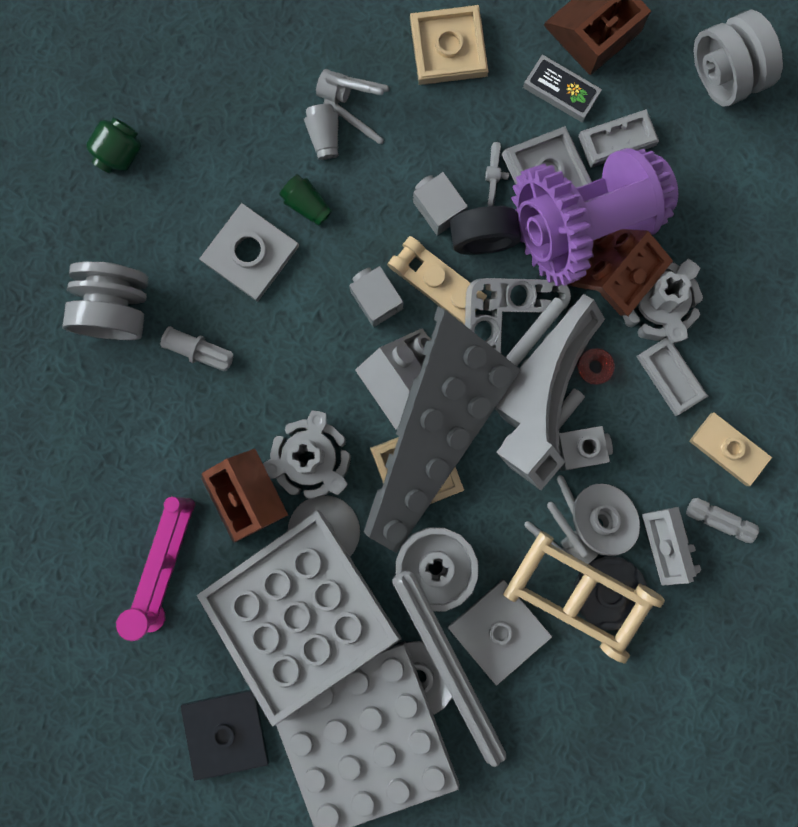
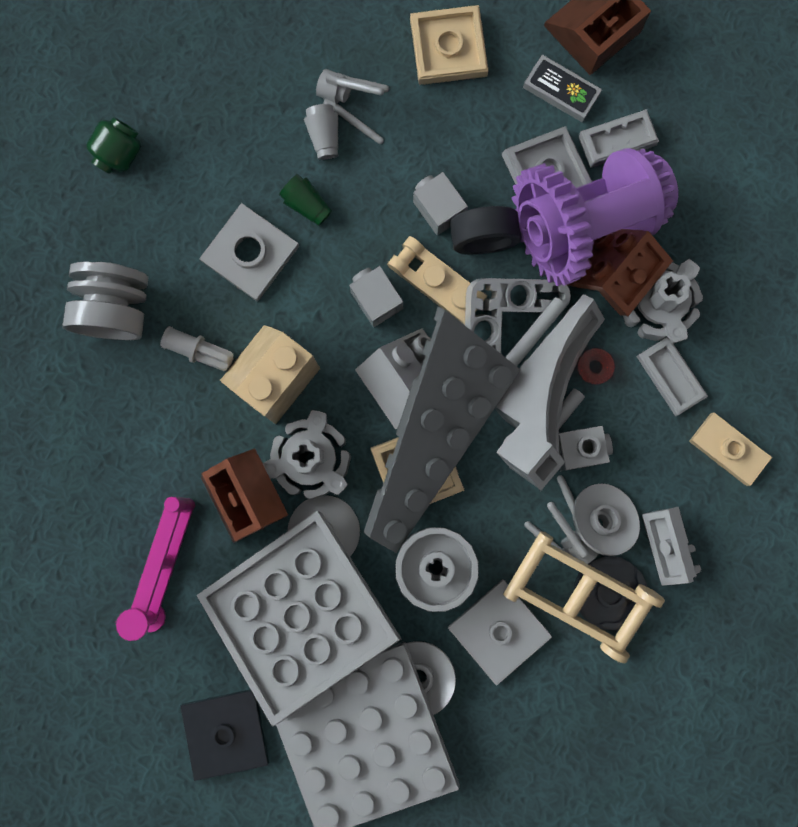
(271, 373): none -> tan slope
(449, 667): light grey axle -> none
(493, 173): light grey piece -> none
(722, 520): light grey axle -> none
(738, 57): light grey wheel -> none

